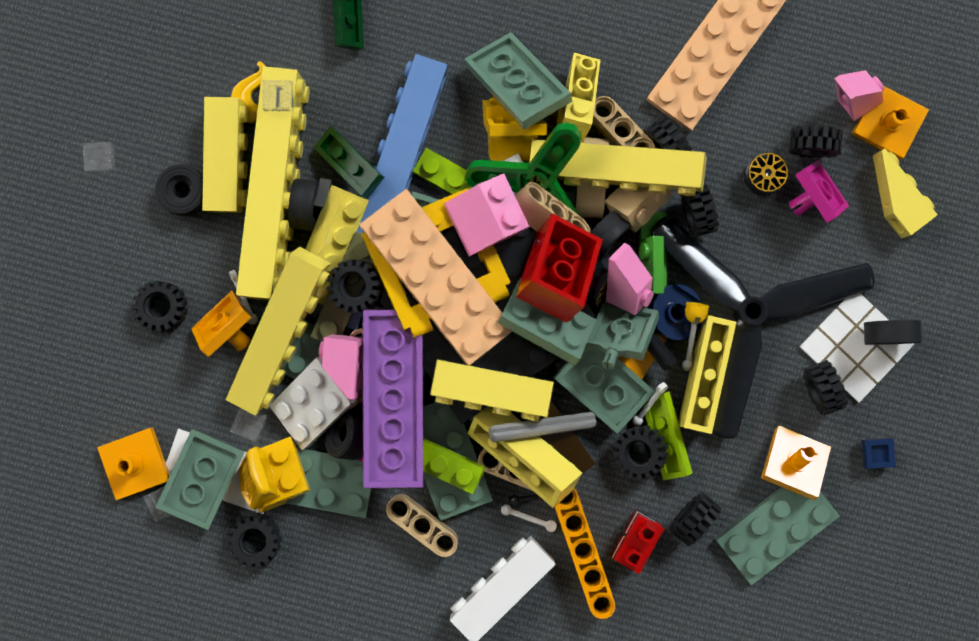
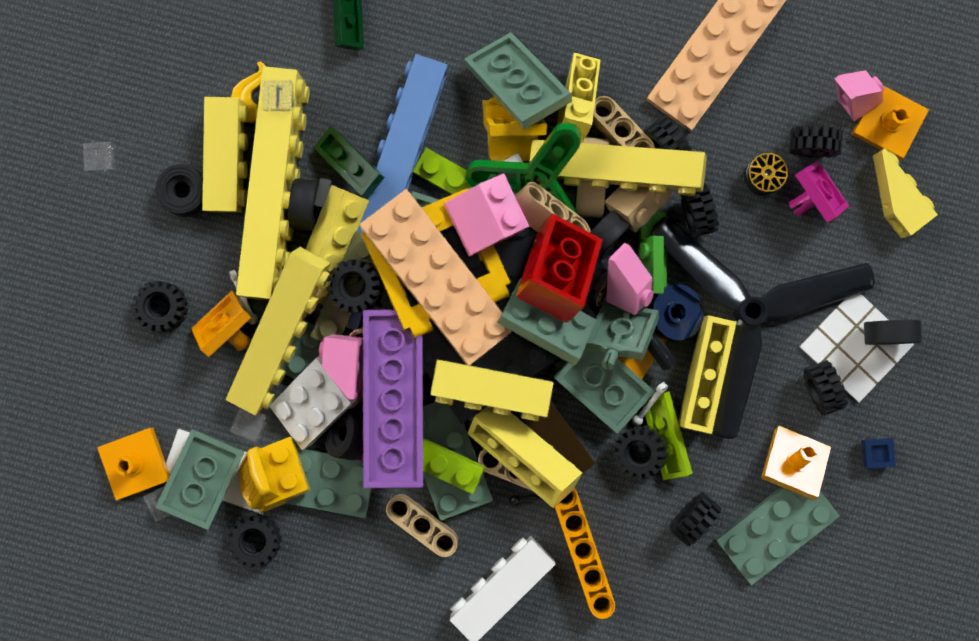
(542, 427): light grey axle -> none
(550, 525): white hinge -> none
(640, 539): red hips -> none
(695, 314): hinge -> none

